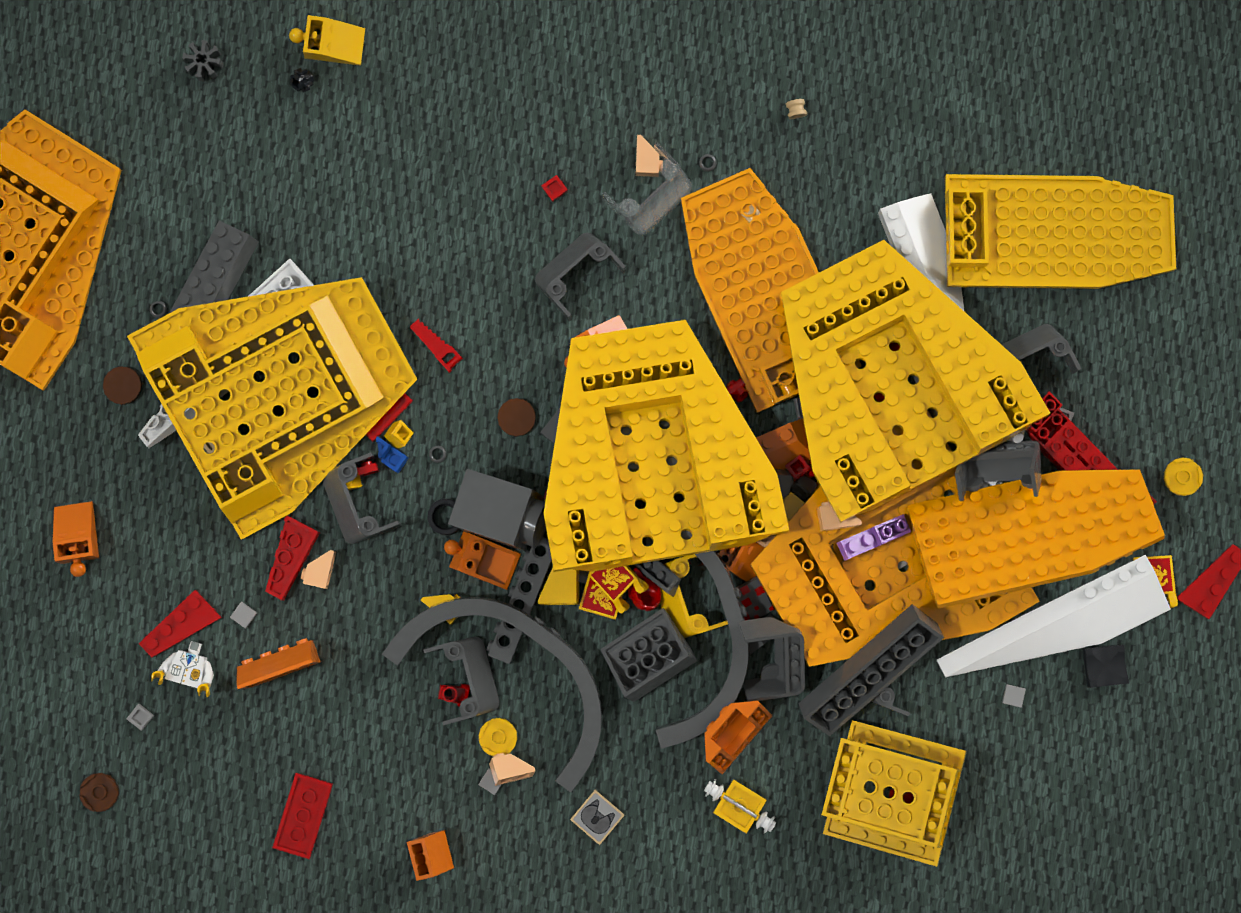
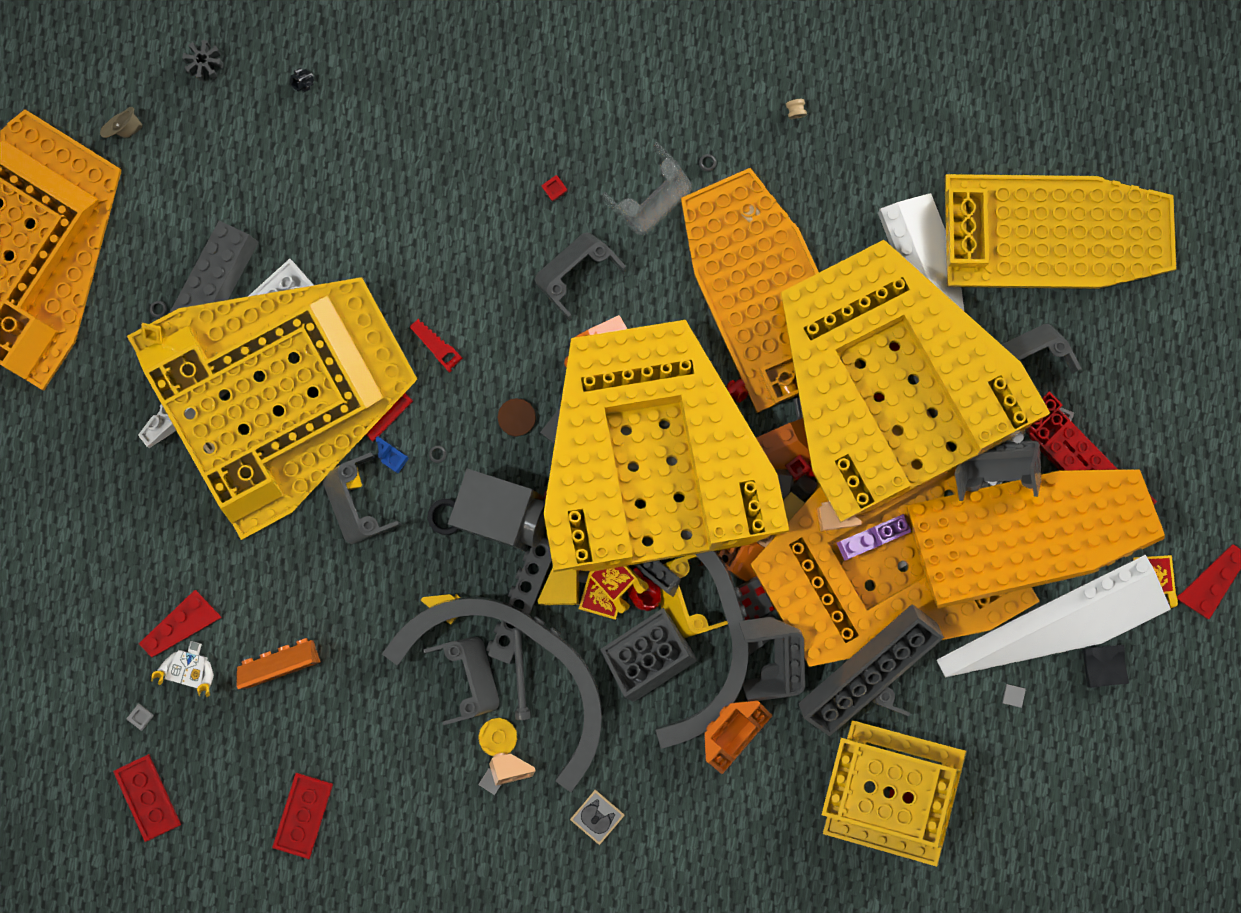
(75, 531): orange slope -> none
(99, 792): reddish brown tile -> none
(122, 385): reddish brown tile -> none
(123, 124): none -> dark tan piece
(147, 798): none -> red tile
(151, 333): none -> yellow slope
(243, 615): light grey tile -> none
(293, 549): red wing -> none
(319, 571): light nougat slope -> none
(336, 42): yellow slope -> none
(367, 468): red plate -> none
(398, 434): yellow slope -> none
(430, 855): orange brick -> none
(458, 694): red plate -> none
(482, 559): orange slope -> none
(522, 711): none -> dark grey piece
(647, 159): light nougat slope -> none
(739, 806): yellow plate -> none
(1183, 476): yellow tile -> none

